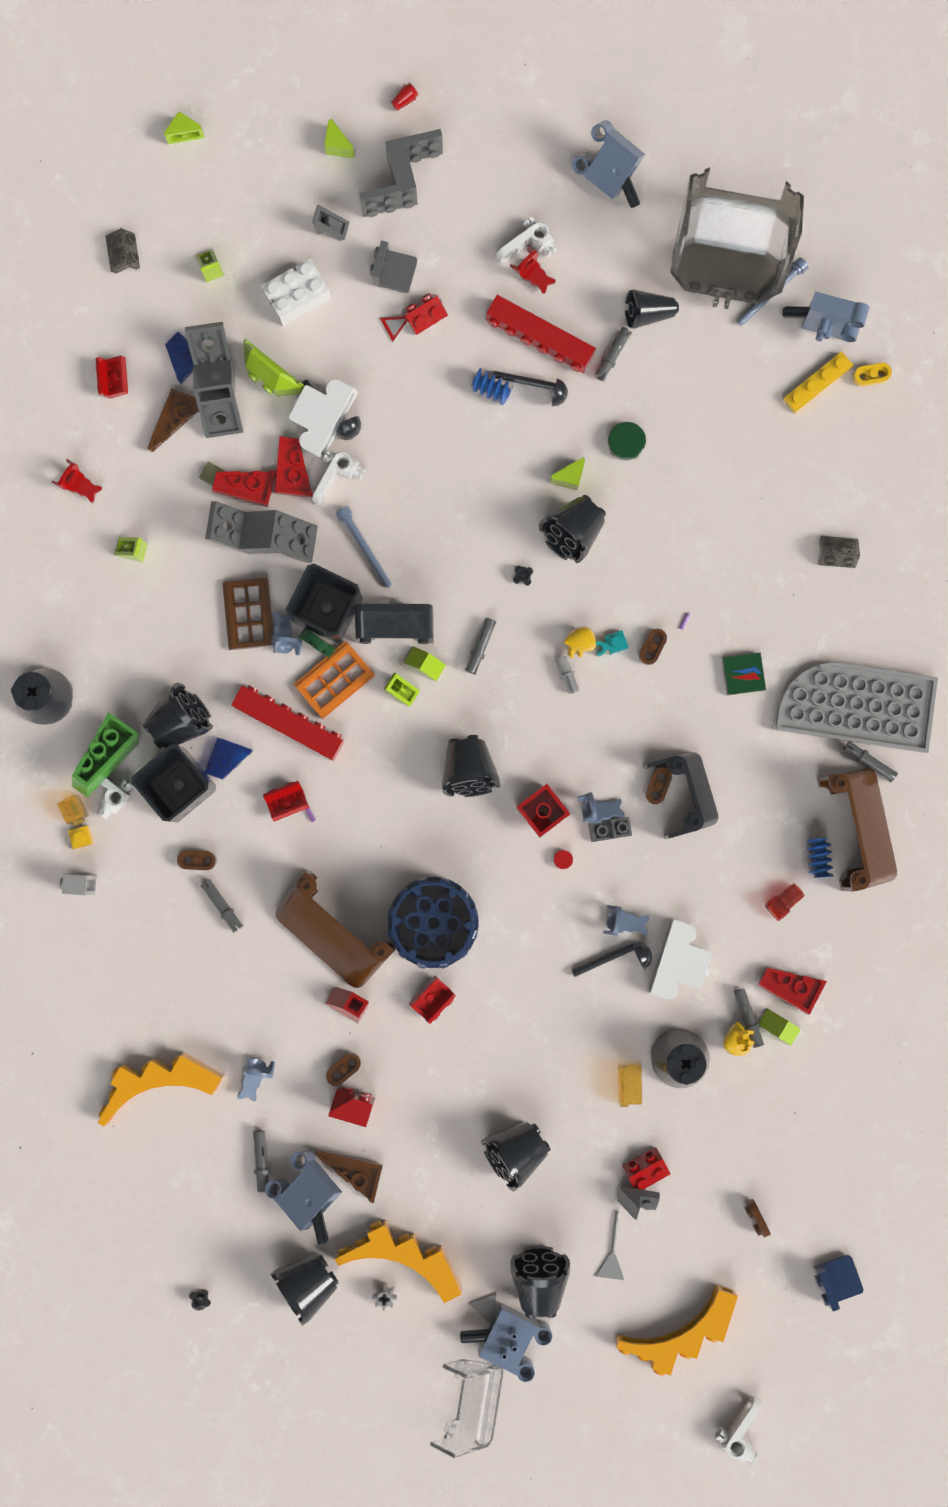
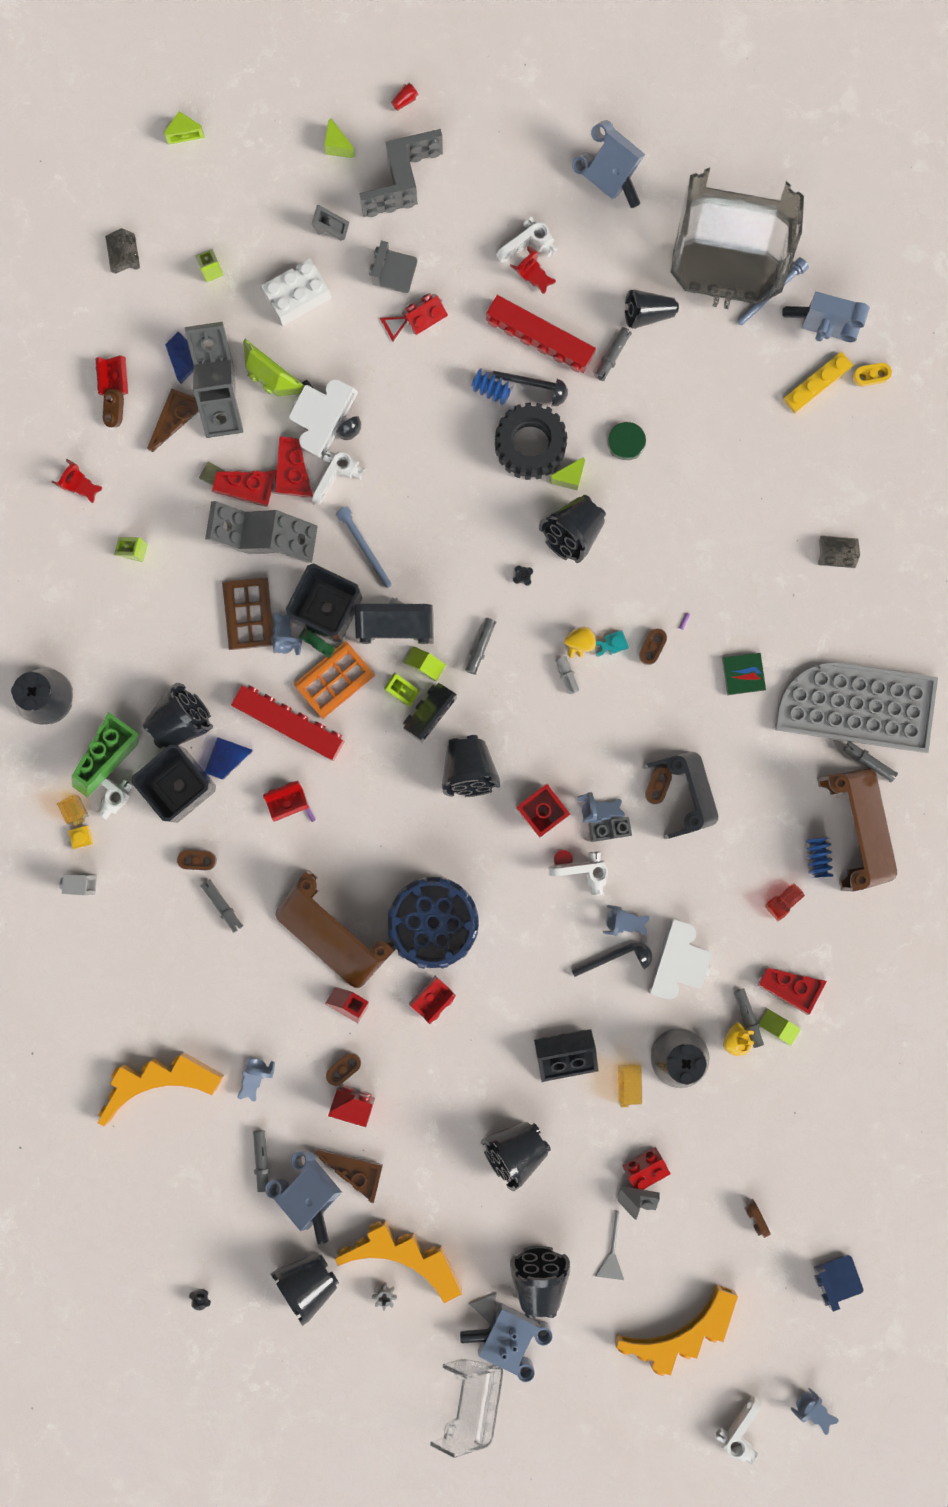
(113, 408): none -> reddish brown plate
(429, 712): none -> black slope
(530, 417): none -> black tyre
(566, 1055): none -> black slope
(595, 882): none -> white piece
(810, 1407): none -> sand blue hair

